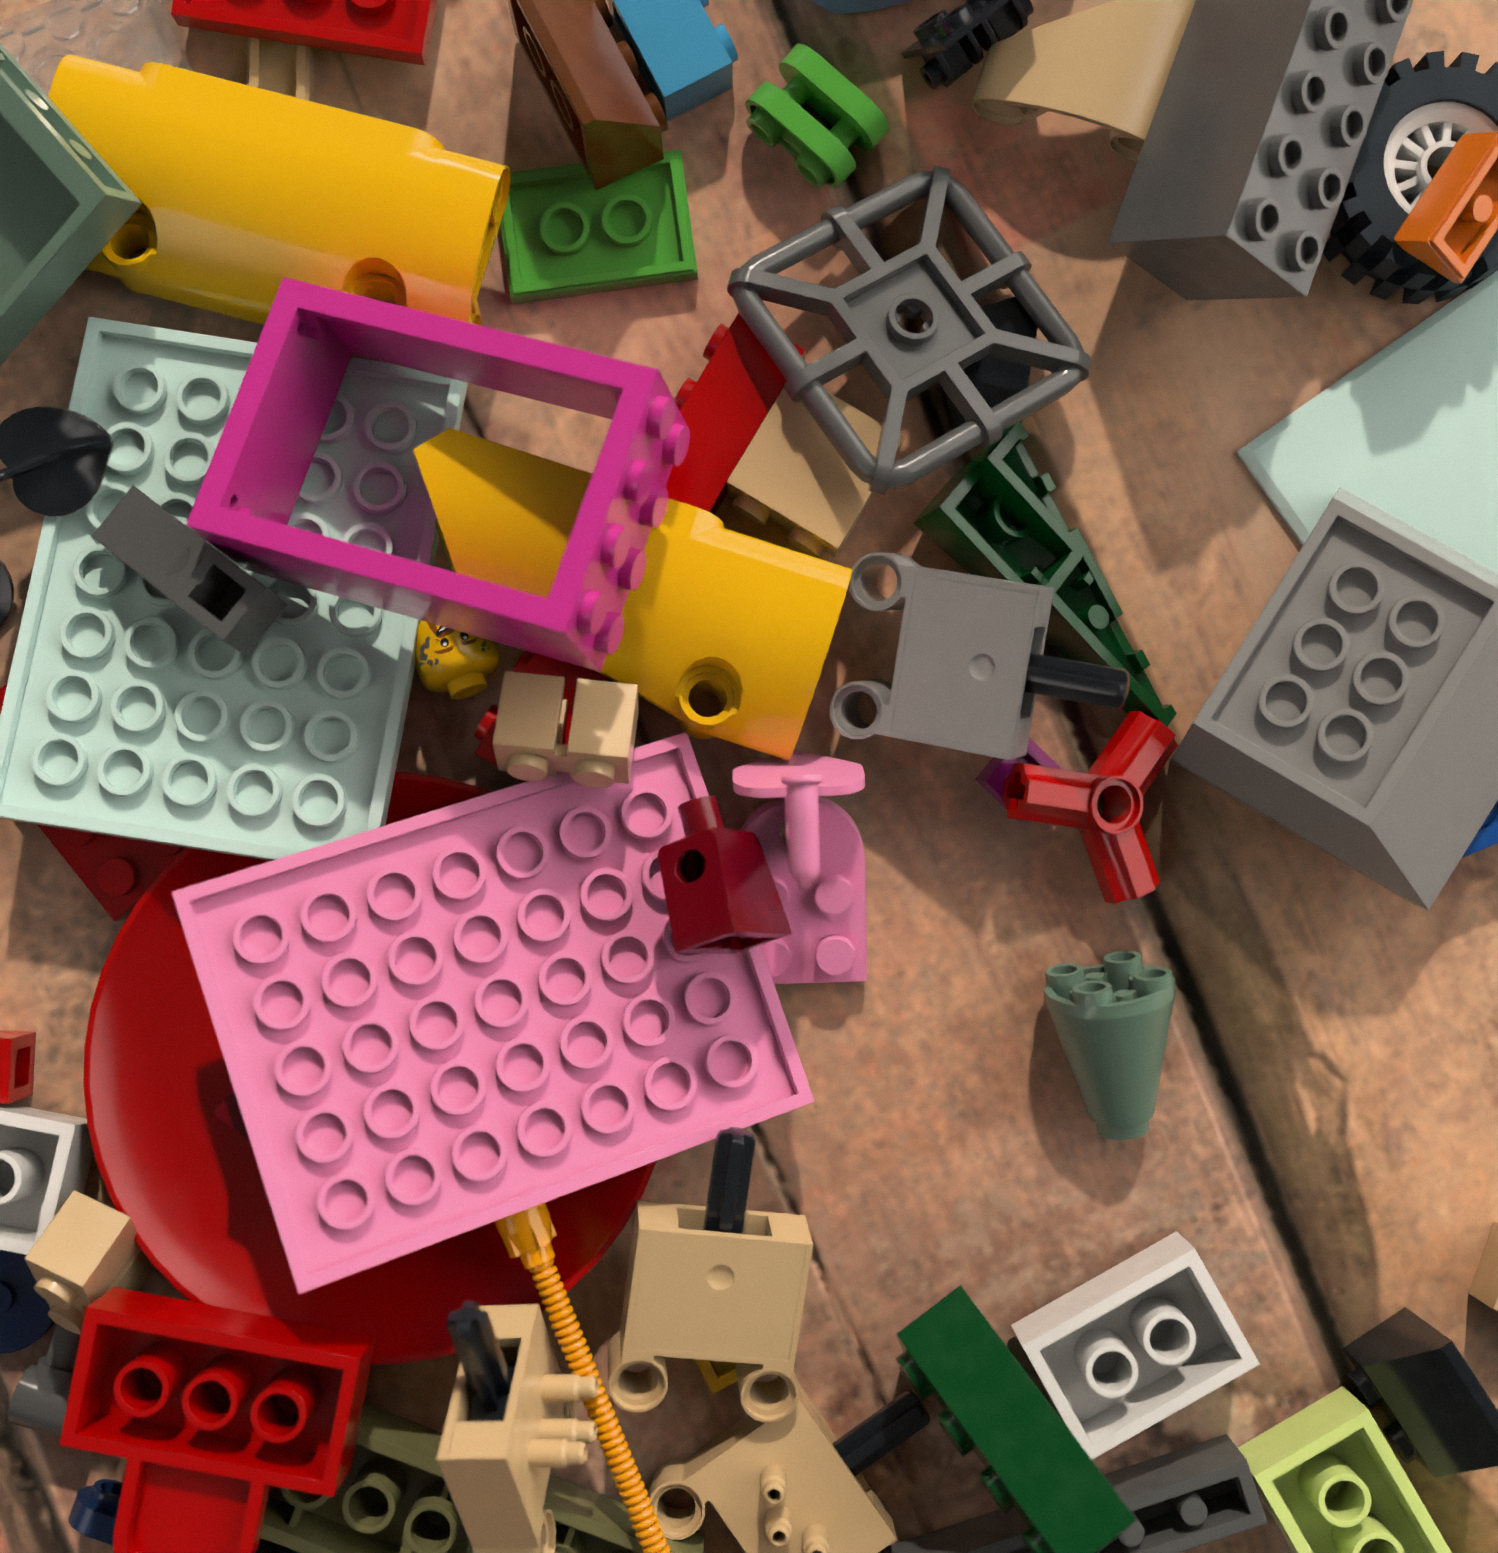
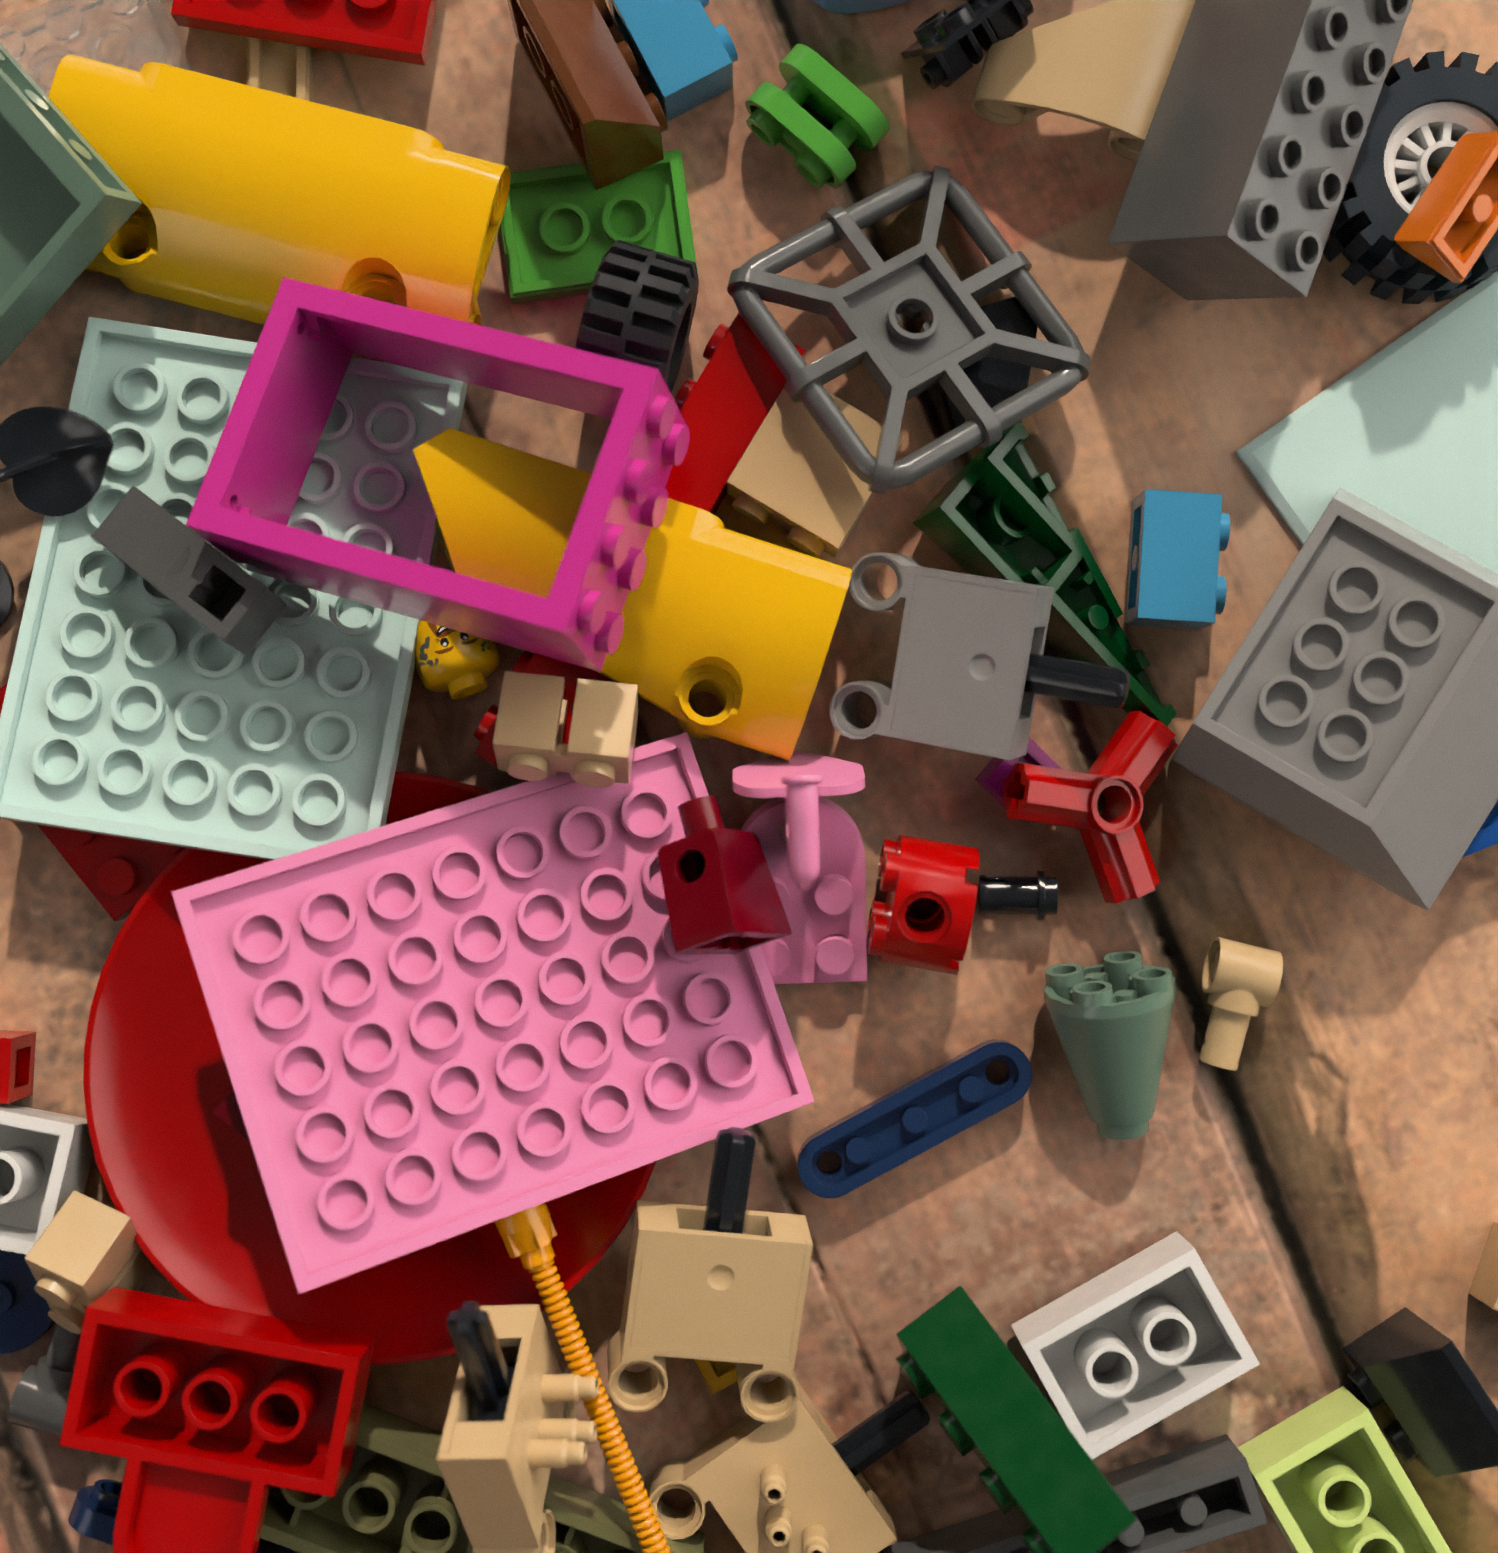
(640, 308): none -> black tyre
(914, 1118): none -> dark blue plate
(929, 935): none -> red brick
(1018, 895): none -> black pin
(1176, 559): none -> dark azure brick
(1238, 983): none -> tan pin

